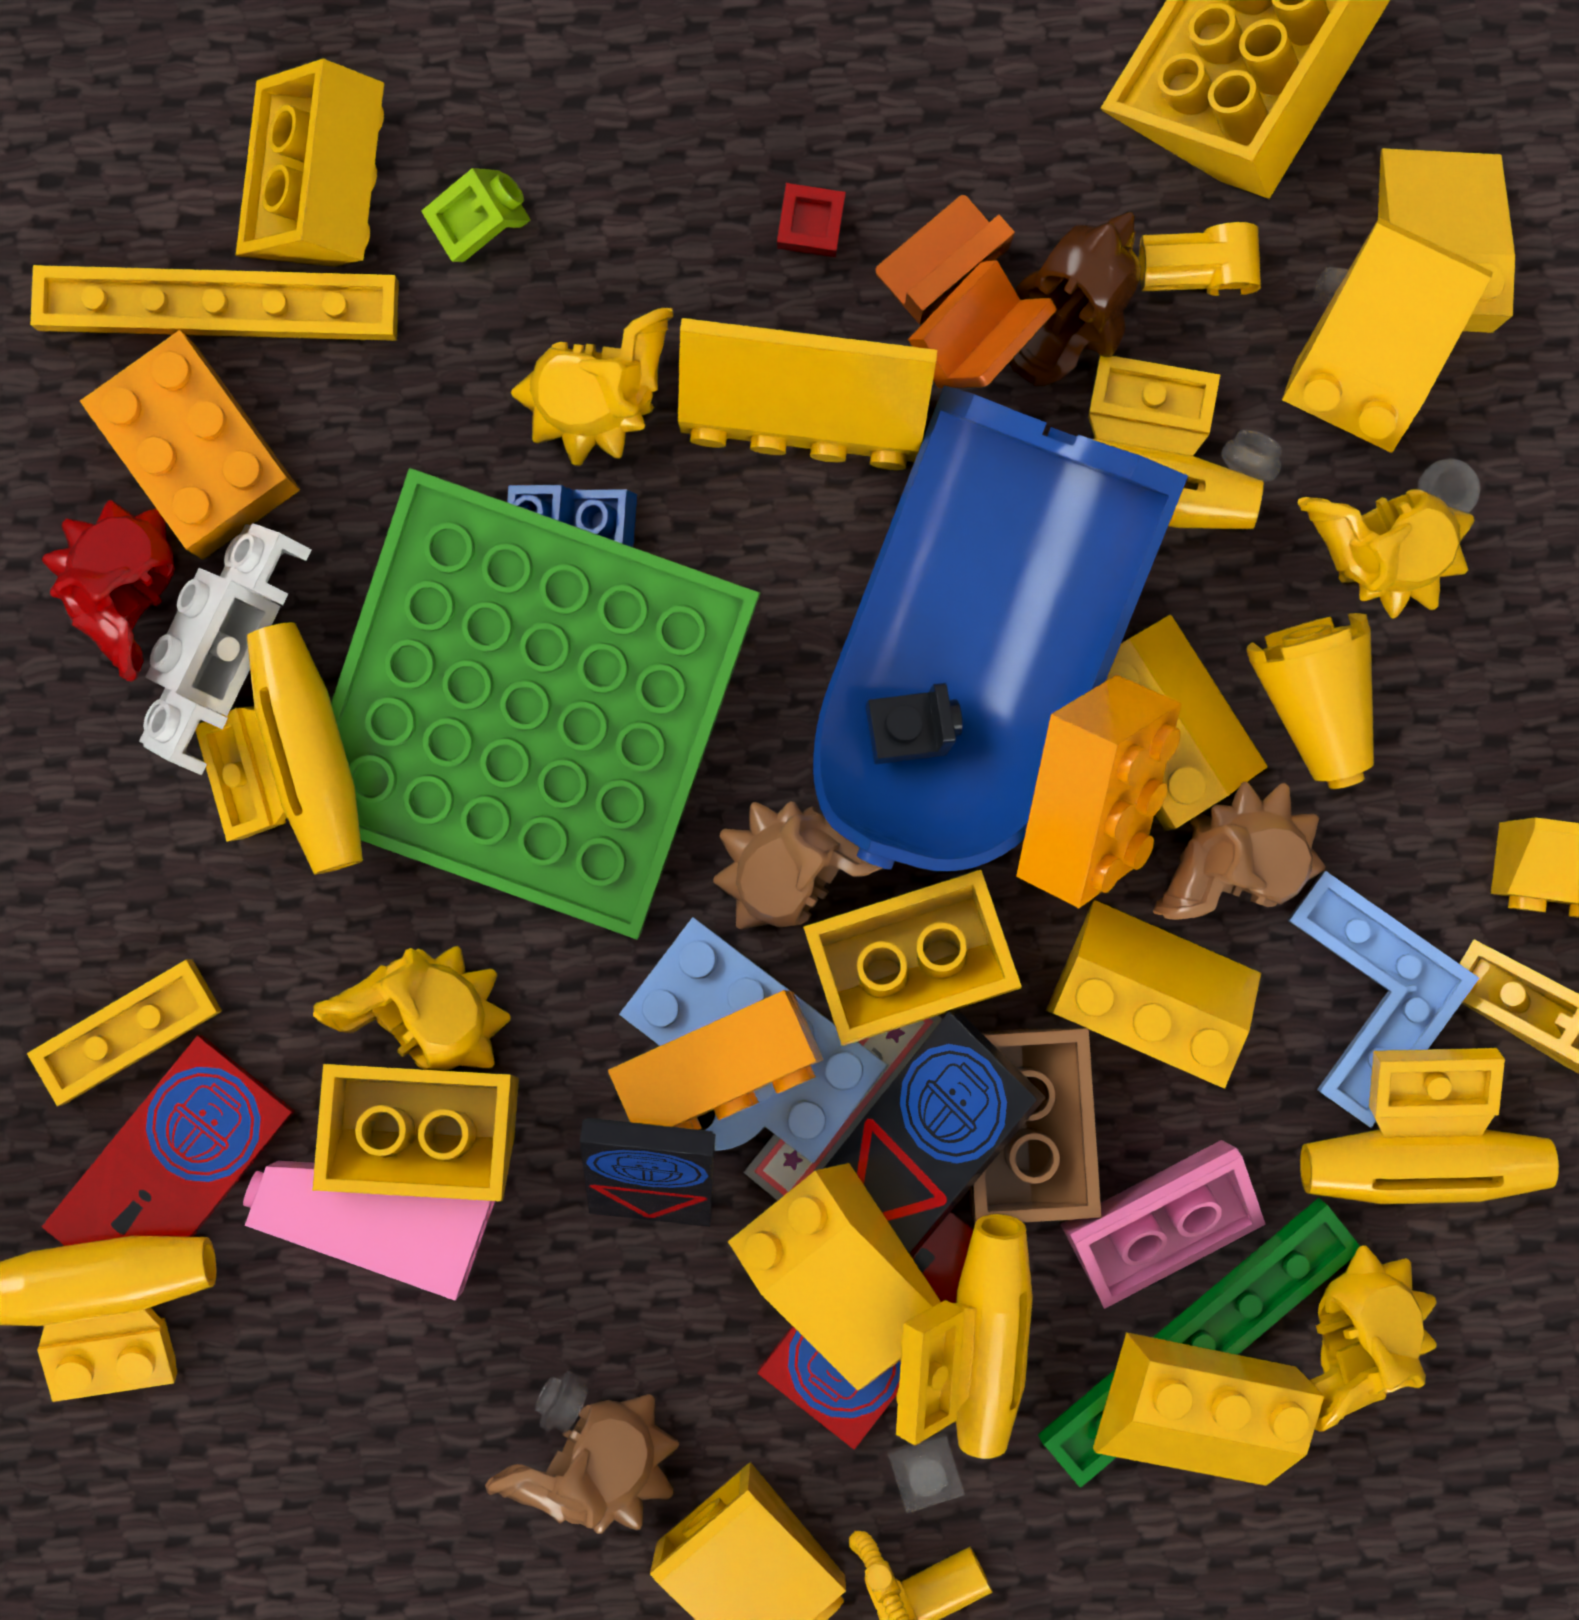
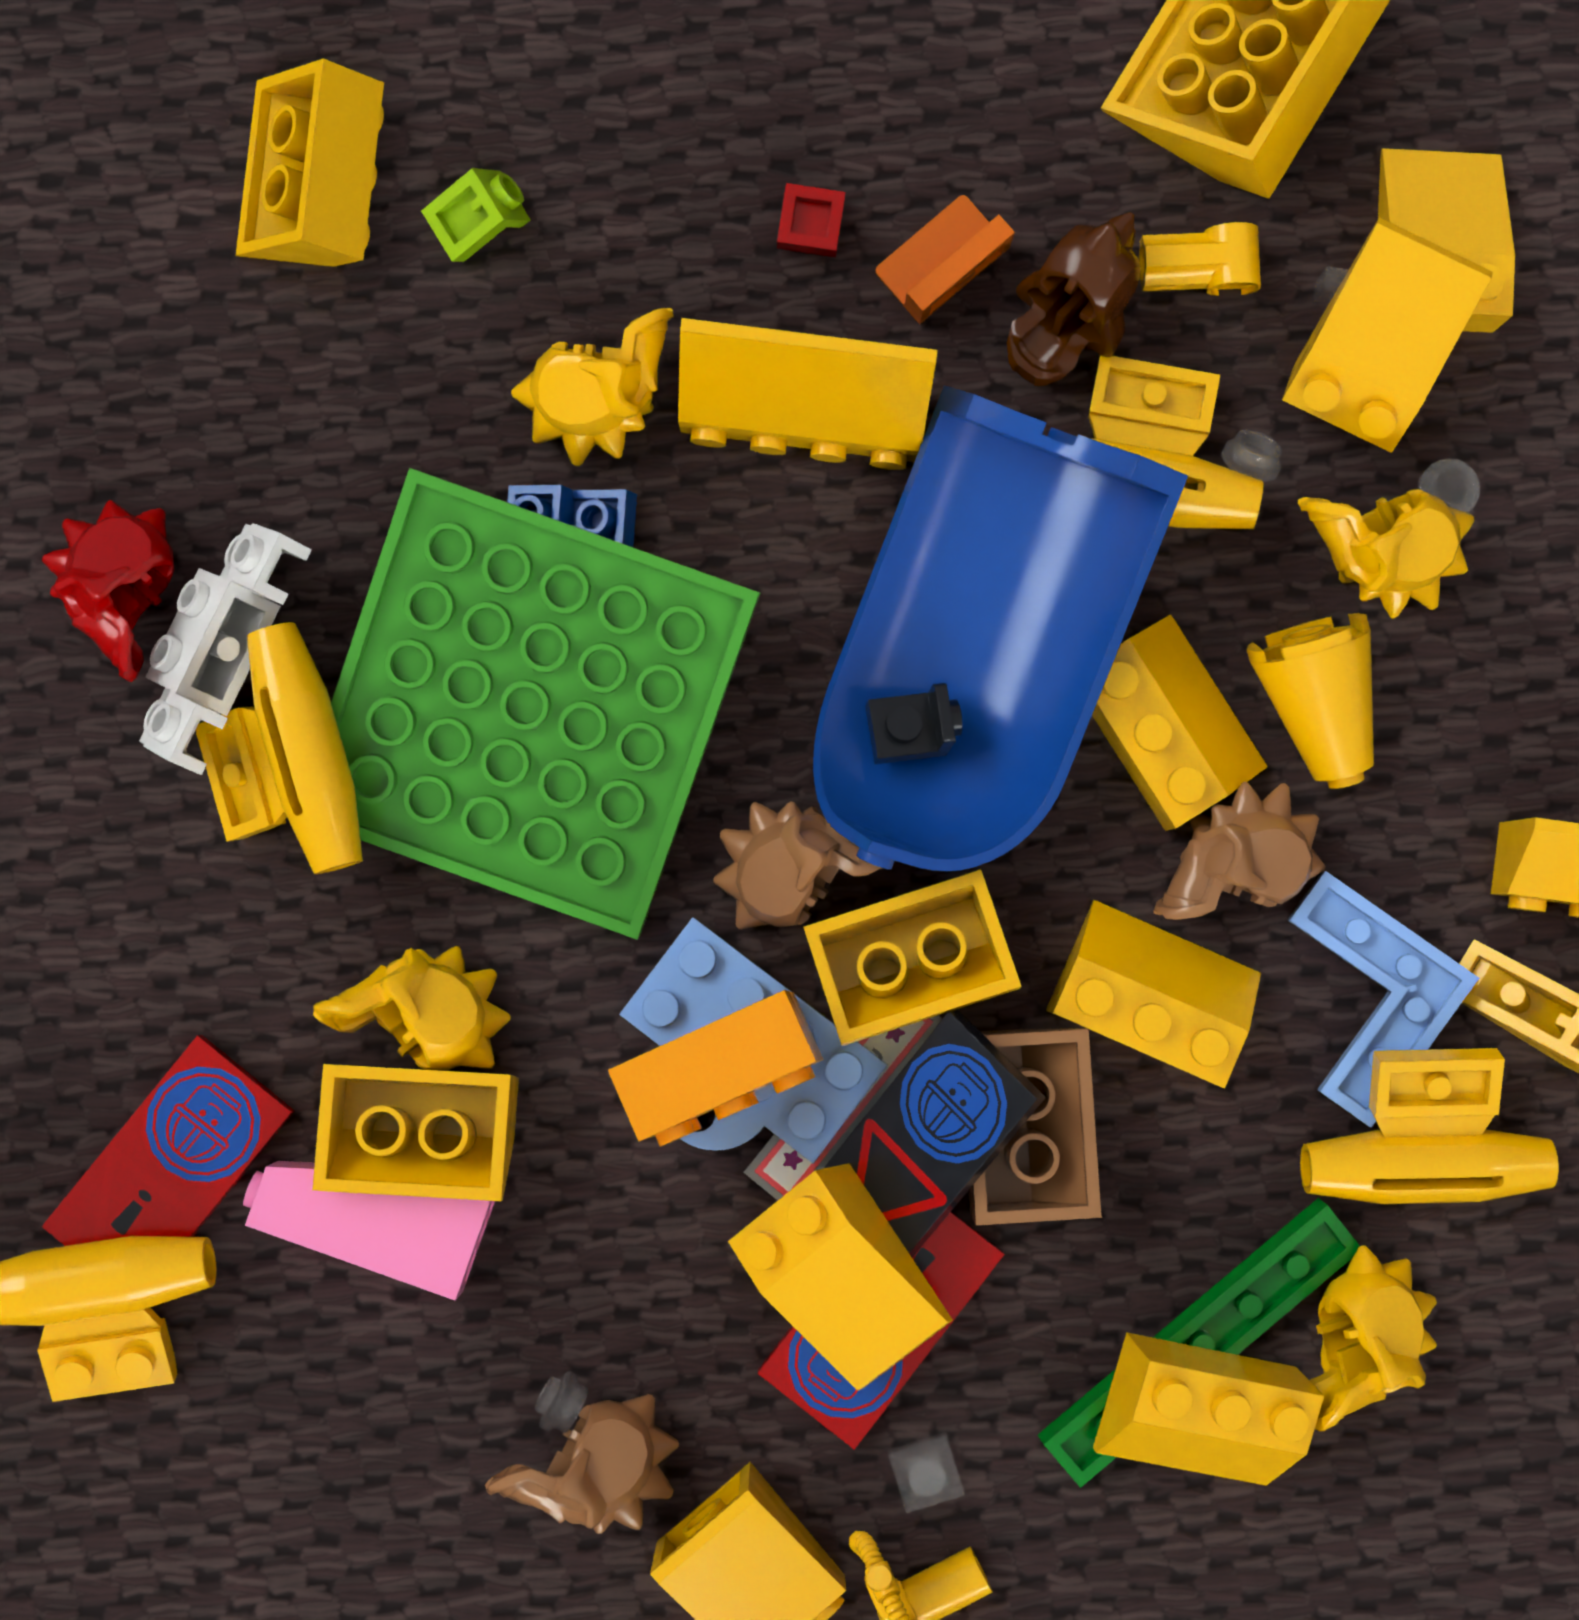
(124, 1032): yellow plate -> none
(189, 445): light orange brick -> none
(214, 302): yellow plate -> none
(648, 1171): black tile -> none
(972, 1354): yellow plate -> none
(980, 328): orange panel -> none
(1098, 790): light orange brick -> none
(1166, 1222): bright pink slope -> none

